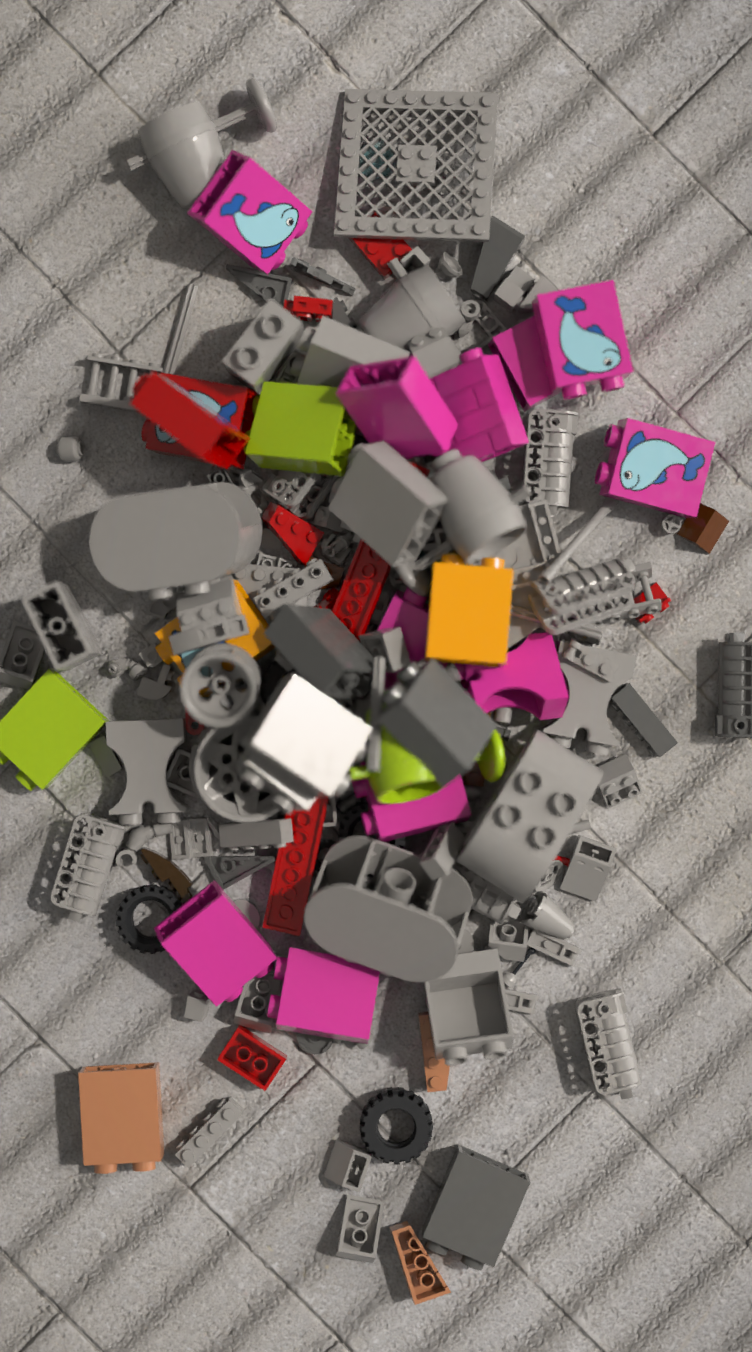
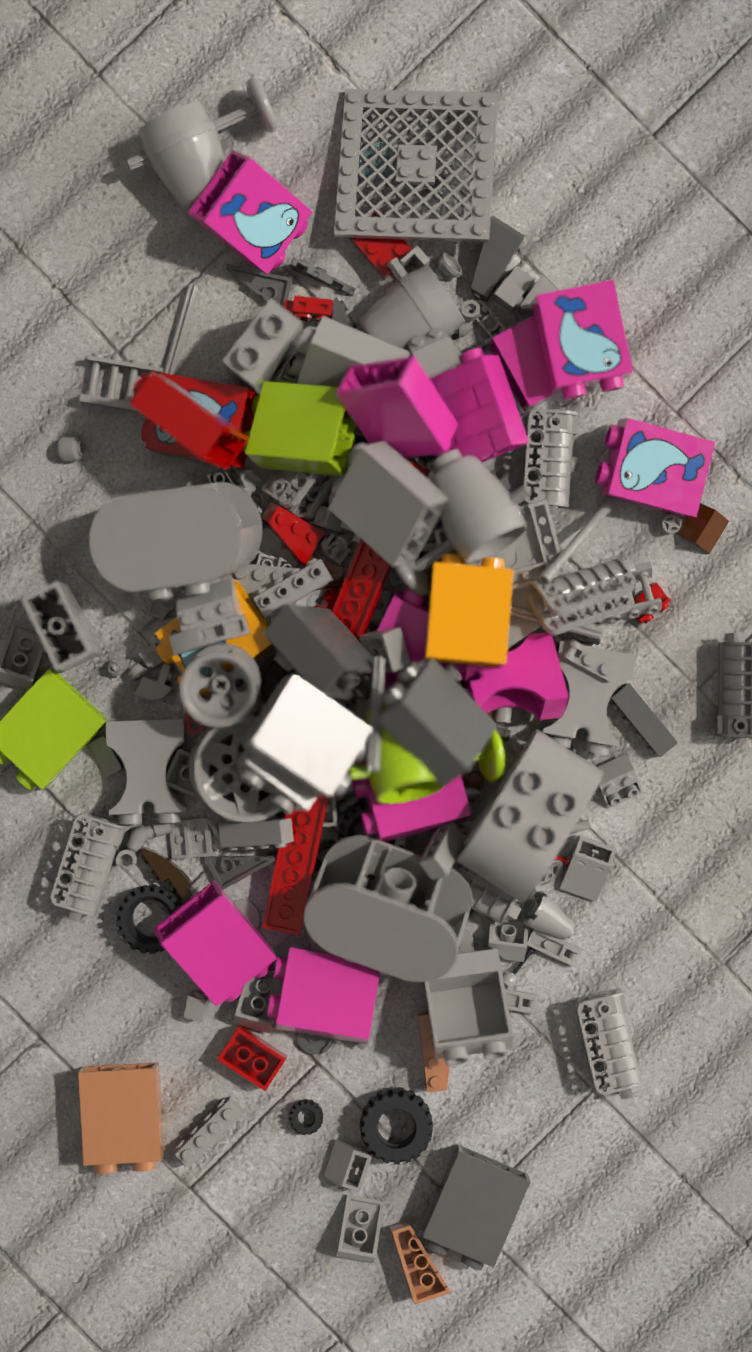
(297, 1125): none -> black tyre

